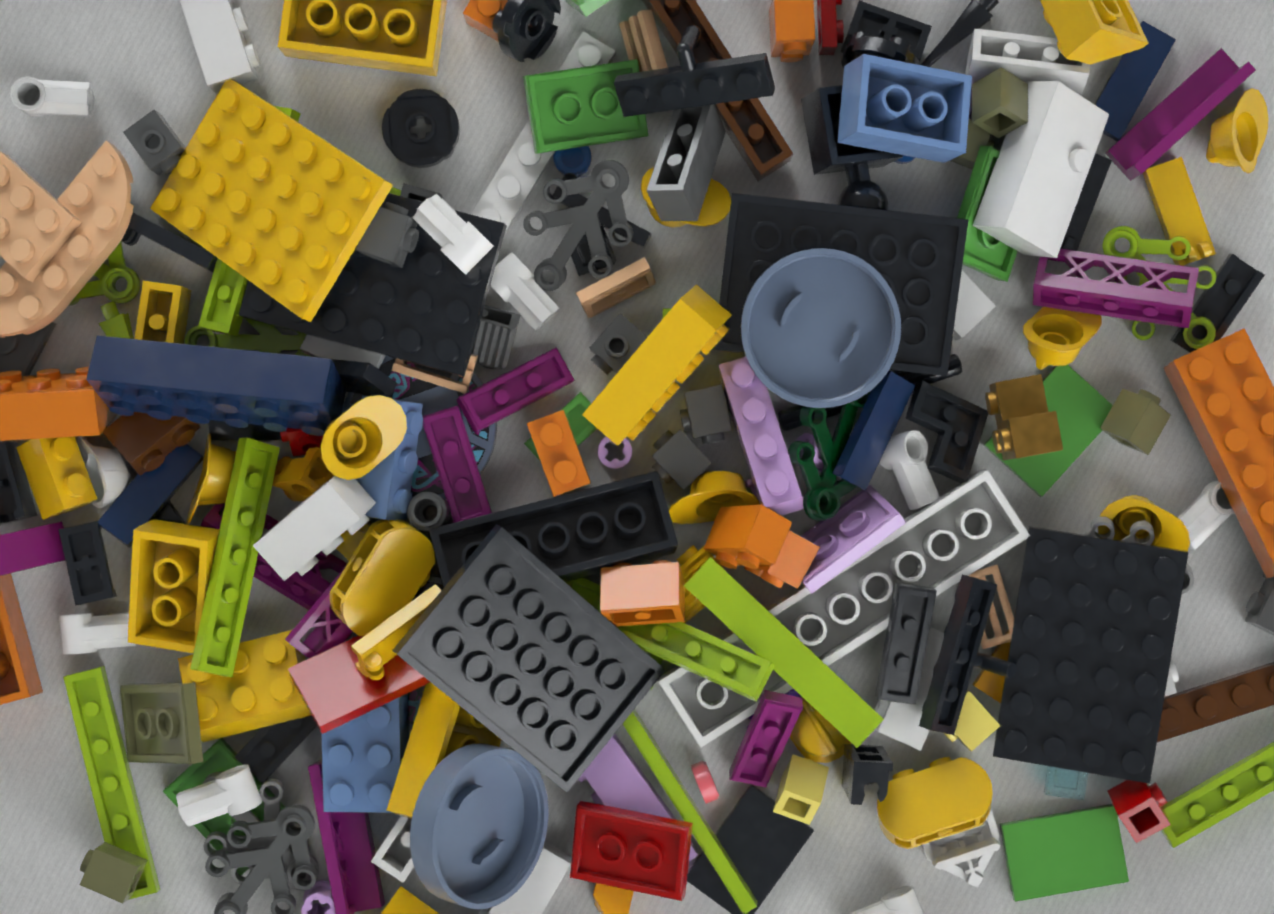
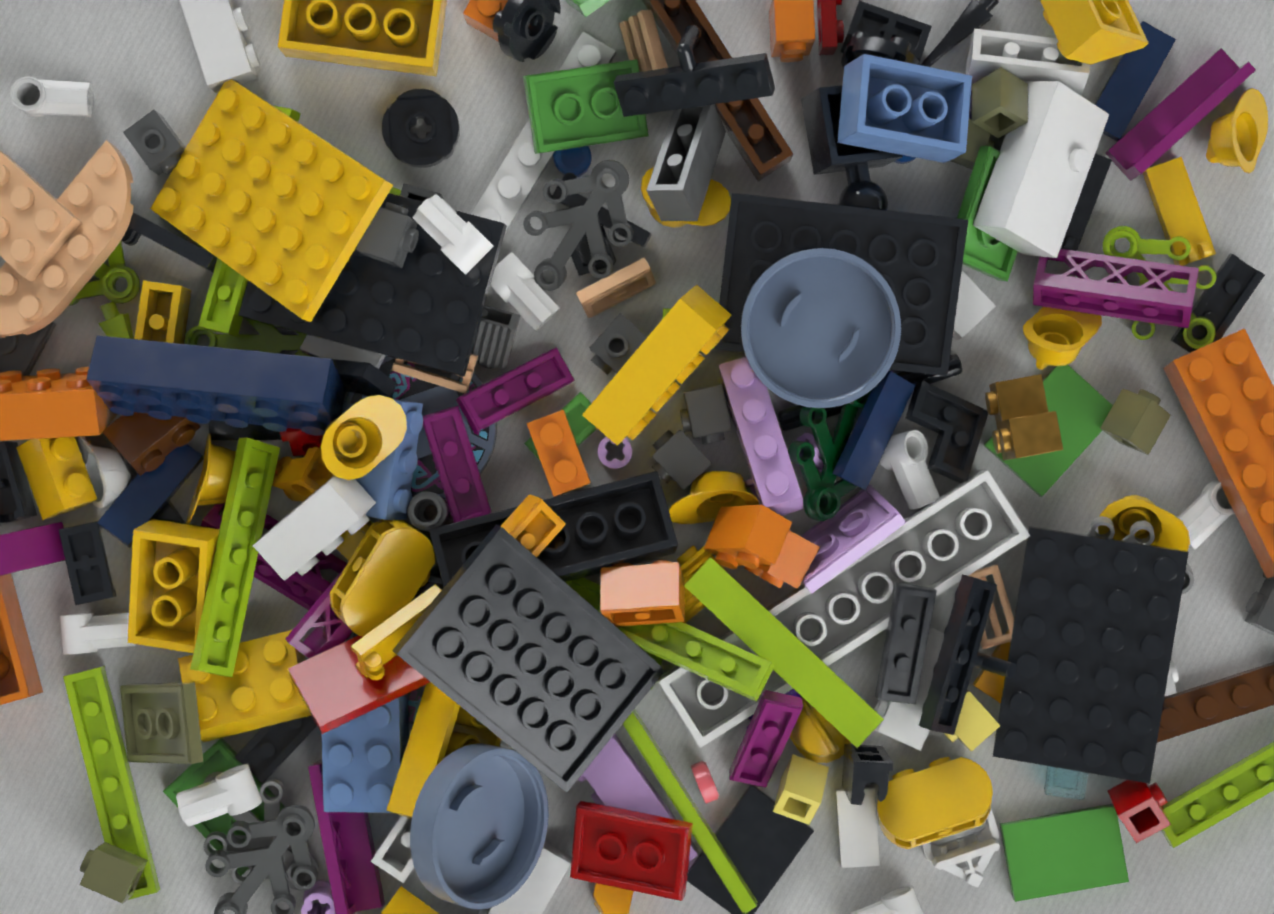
(533, 524): none -> light orange slope
(857, 830): none -> white tile

